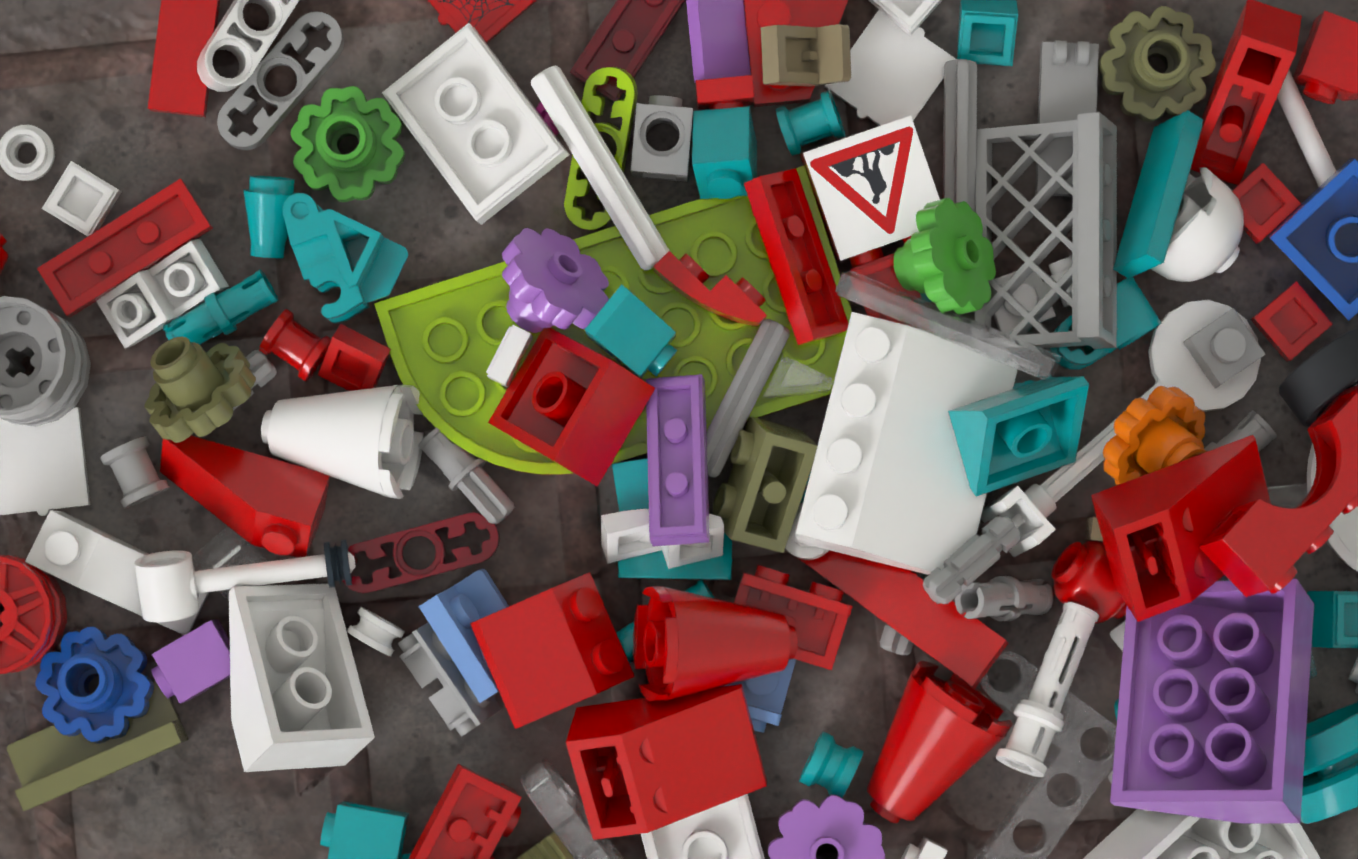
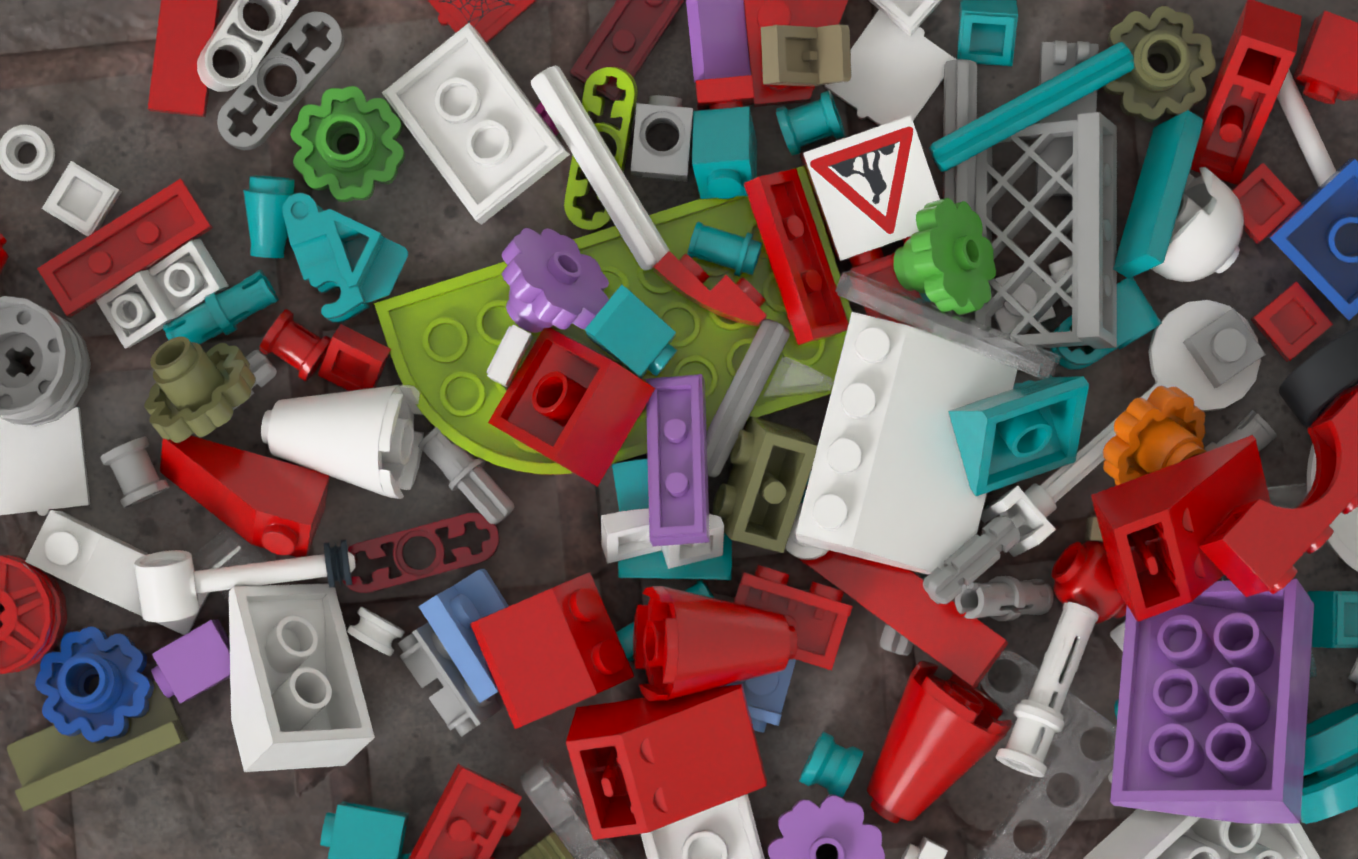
(725, 248): none -> teal pin
(1032, 106): none -> teal axle

